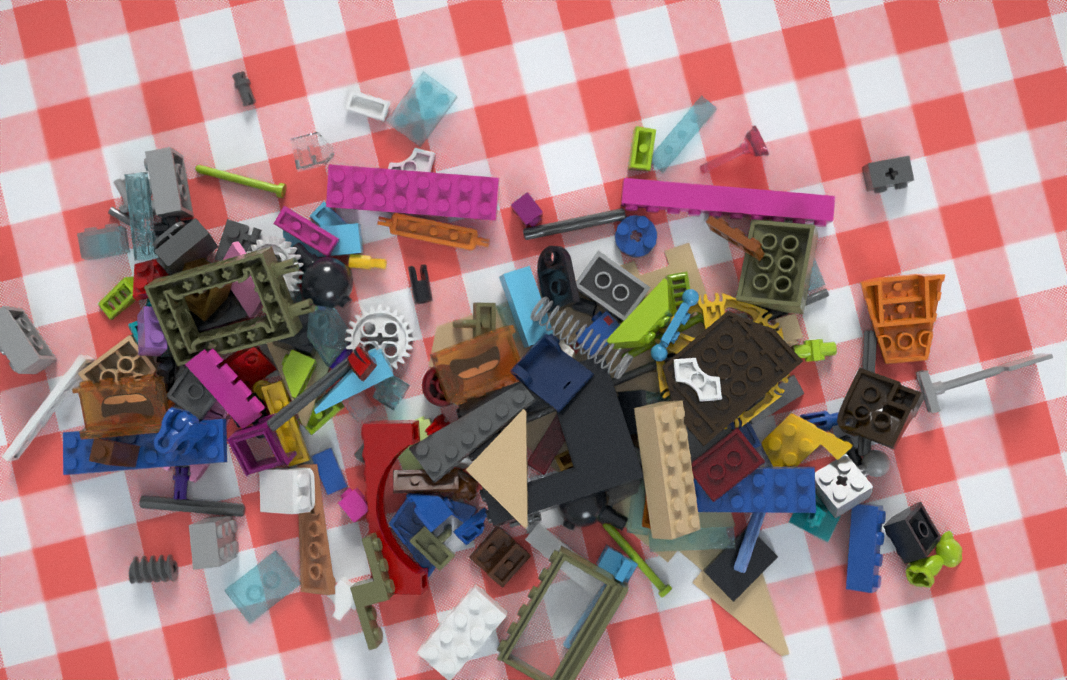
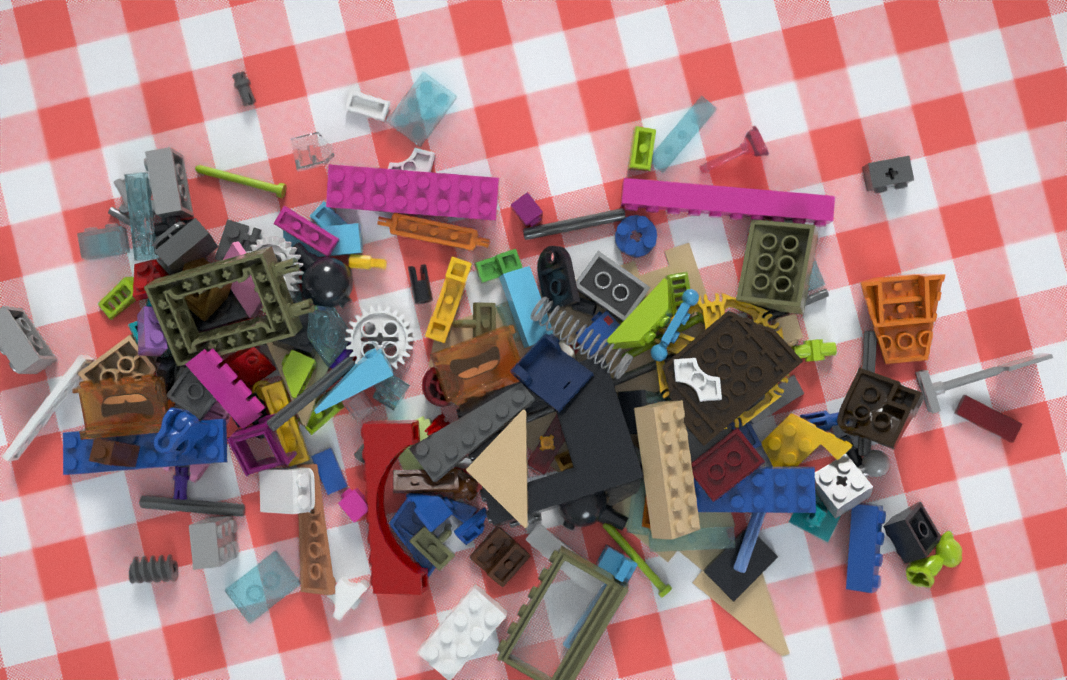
(361, 362): slope -> none
(372, 591): olive bracket -> none
(448, 300): none -> yellow slope
(496, 266): none -> bright green slope
(547, 442): none -> light orange piece
(736, 237): dark orange plate -> none
(988, 418): none -> dark red tile

